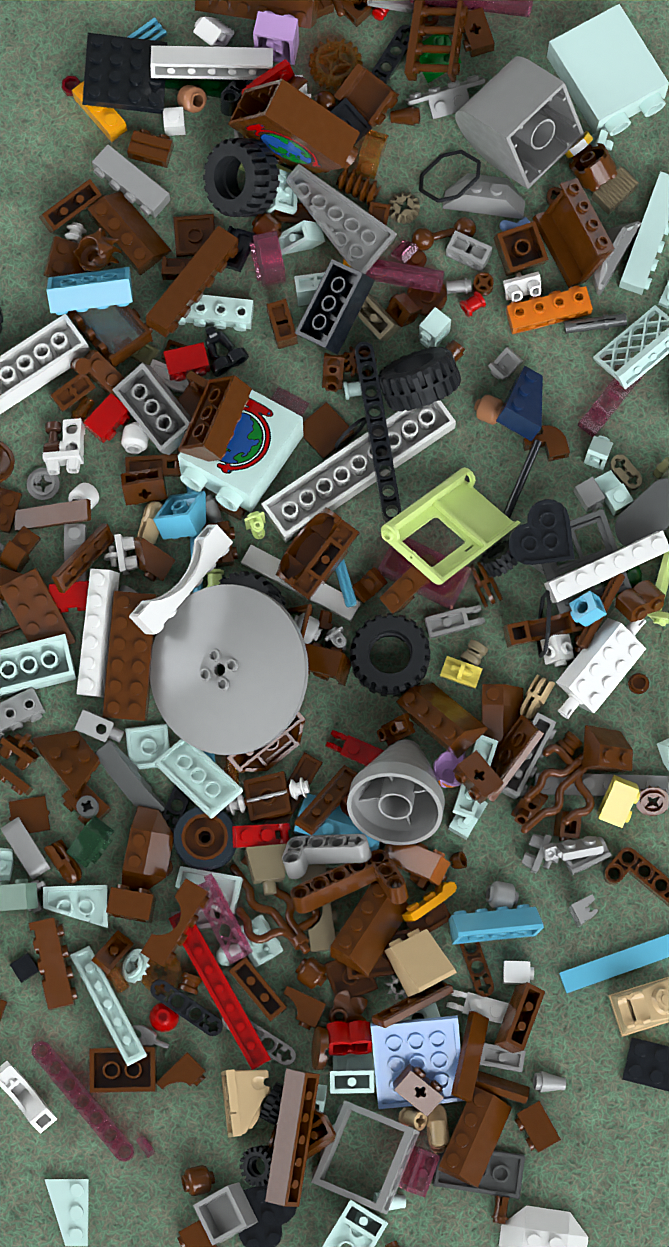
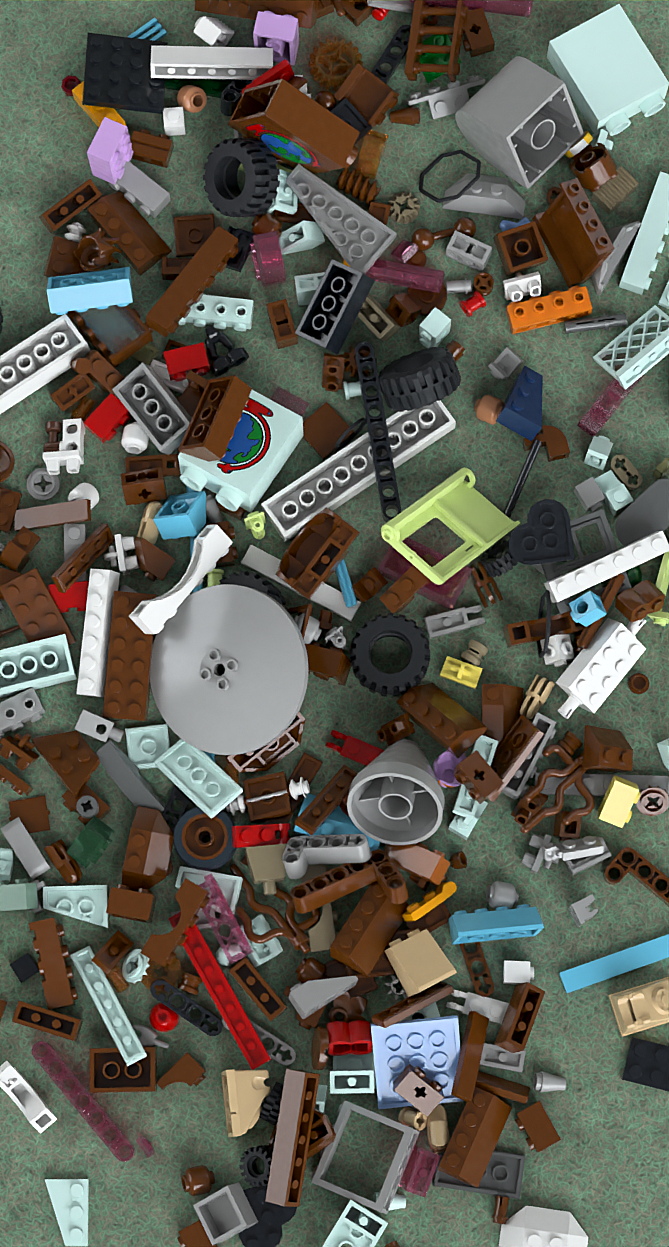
(47, 1021): none -> reddish brown brick
(110, 151): none -> lavender brick
(317, 993): none -> light grey slope

